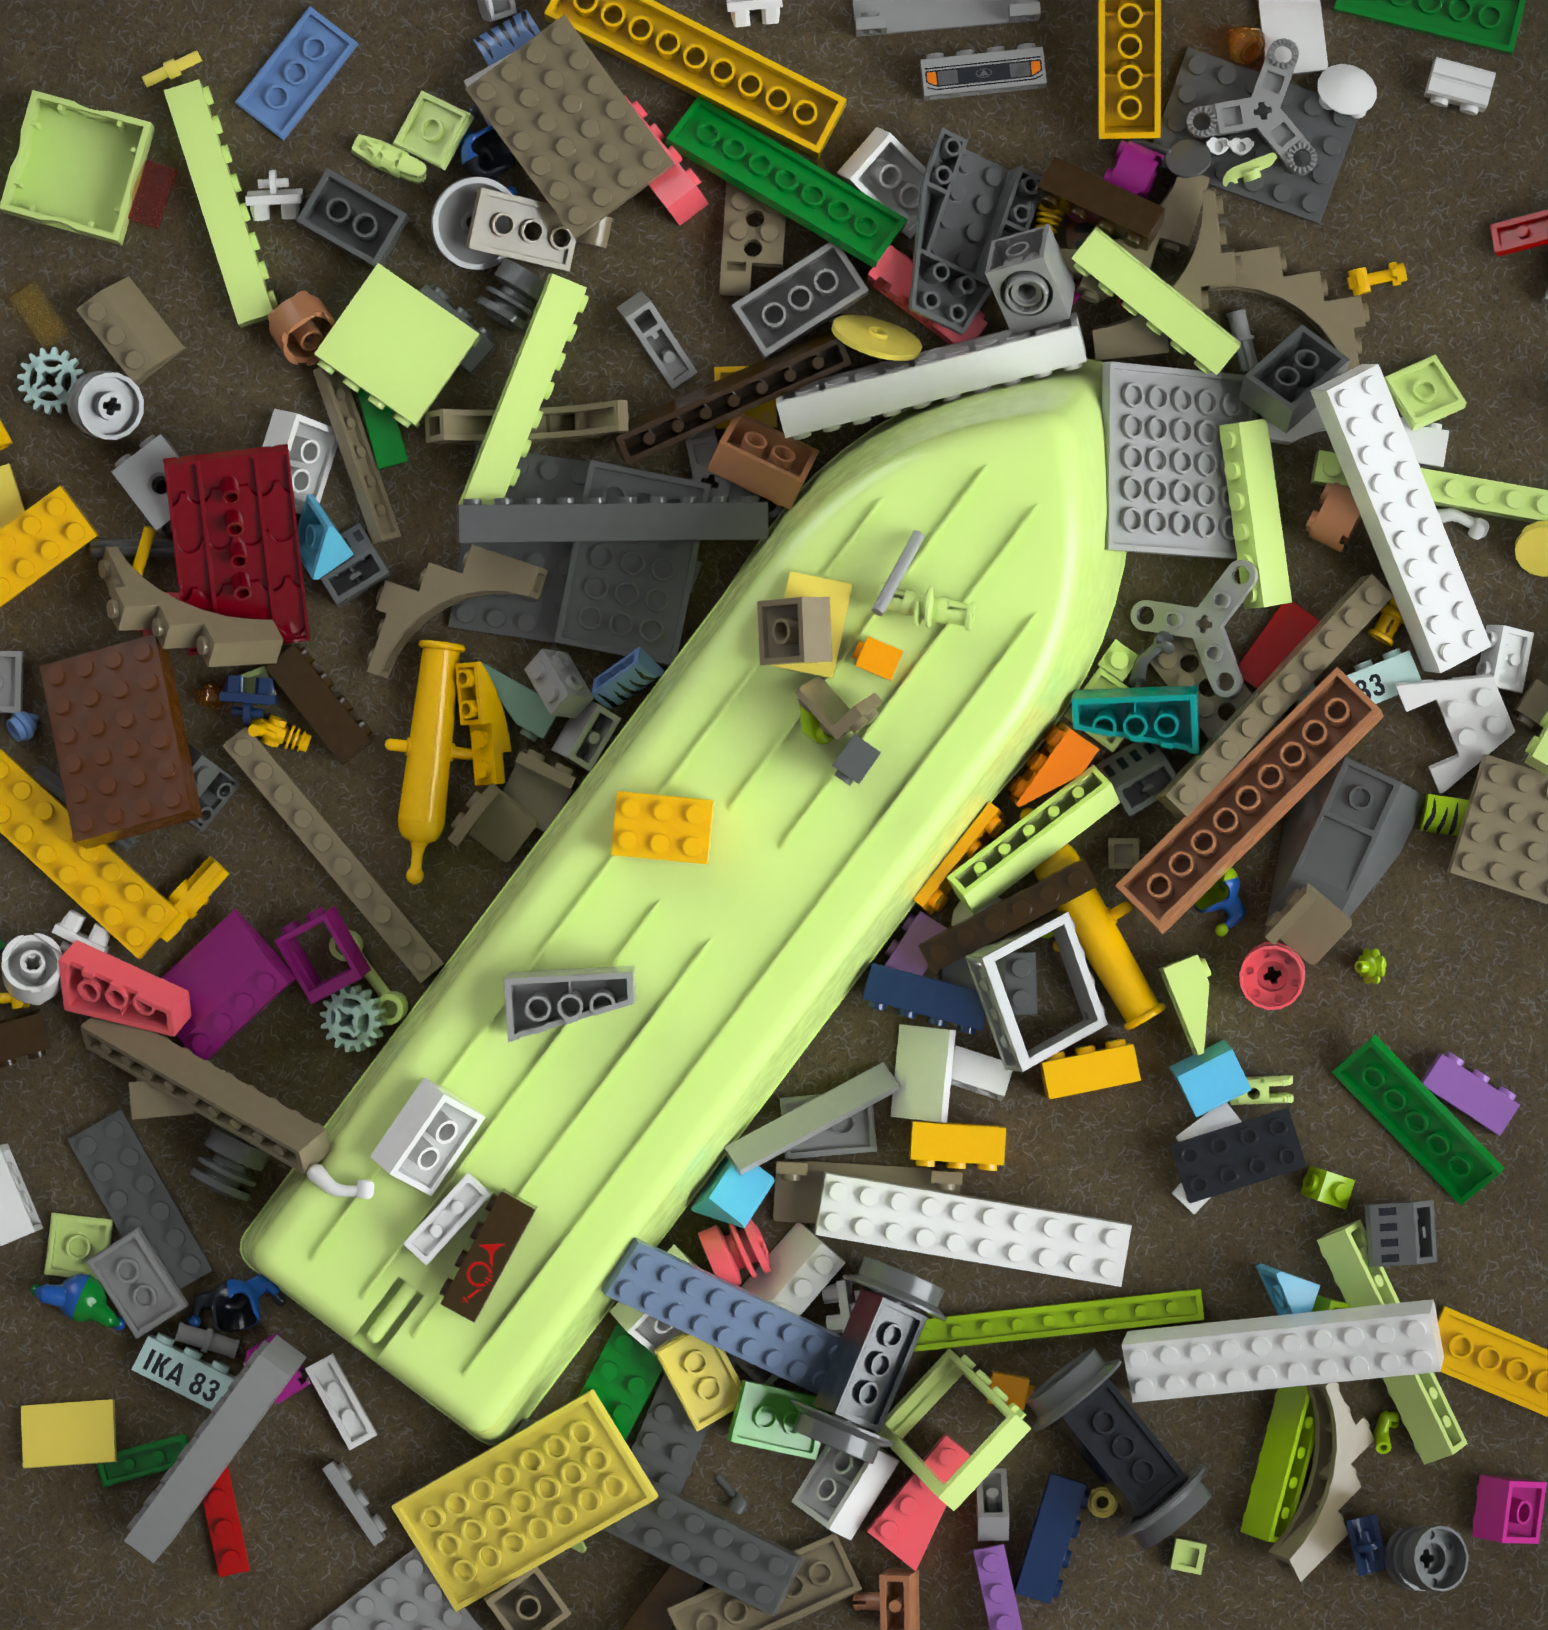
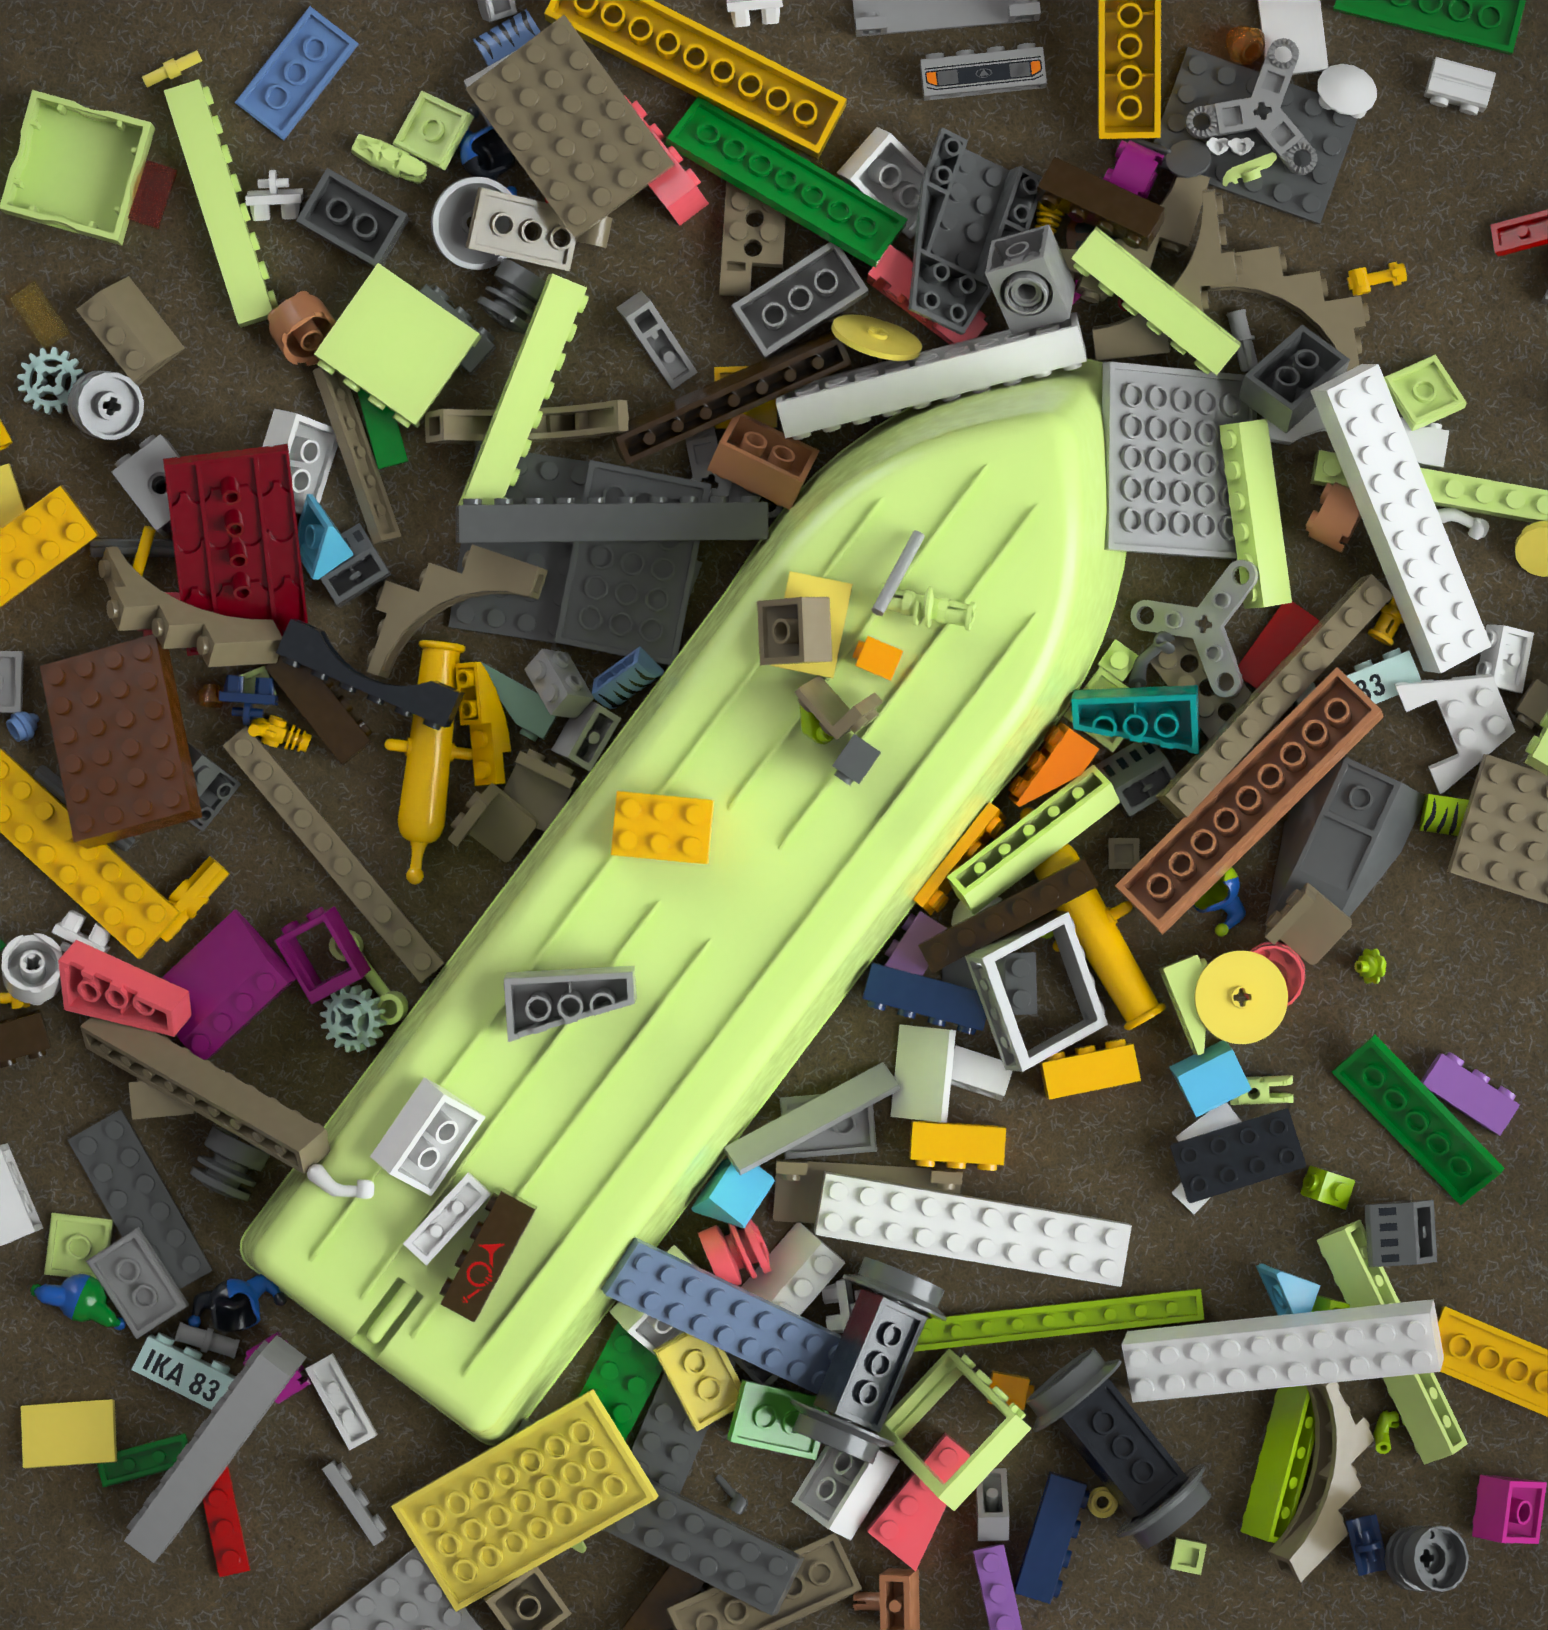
(313, 649): none -> black arch
(1222, 981): none -> light yellow piece

